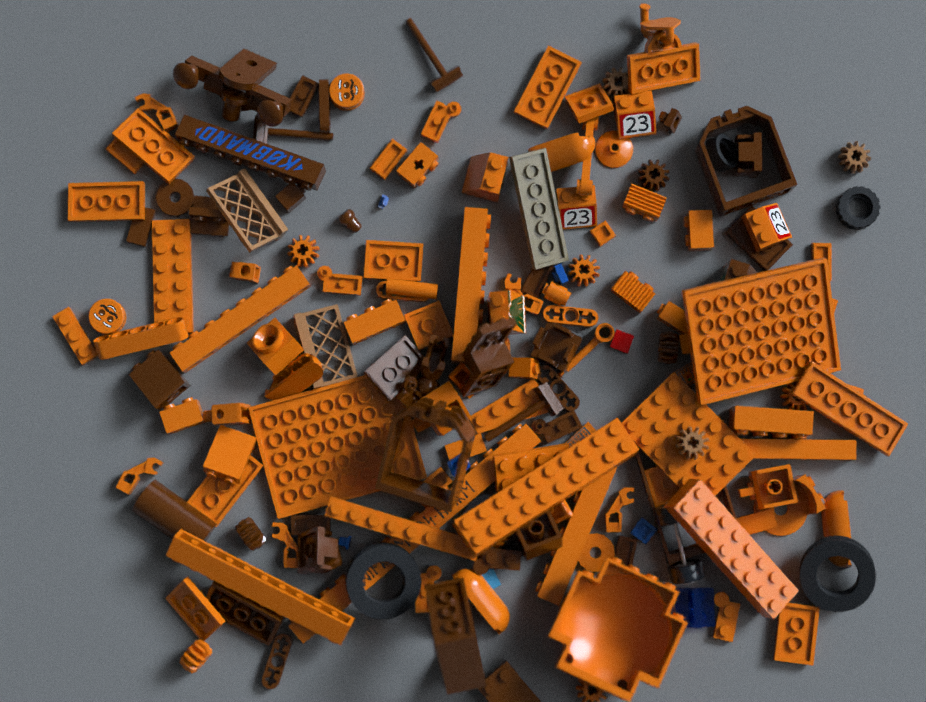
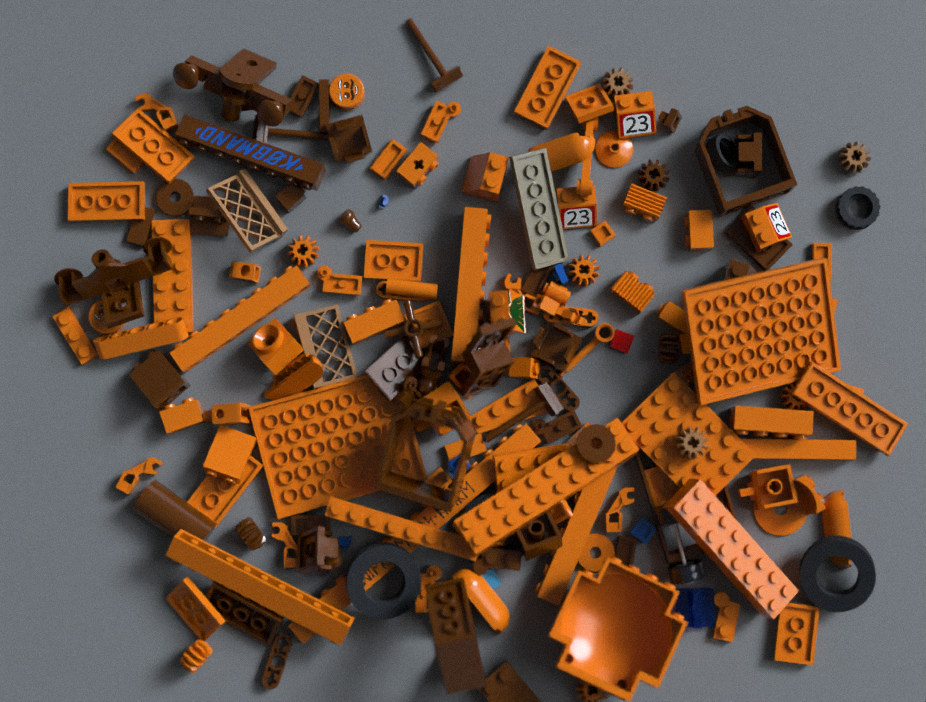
(115, 281): none -> reddish brown piece
(349, 139): none -> reddish brown panel
(411, 320): none -> reddish brown bar
(552, 308): none -> orange piece
(599, 433): none -> reddish brown tile
(664, 58): orange plate -> none
(758, 521): orange tile -> none

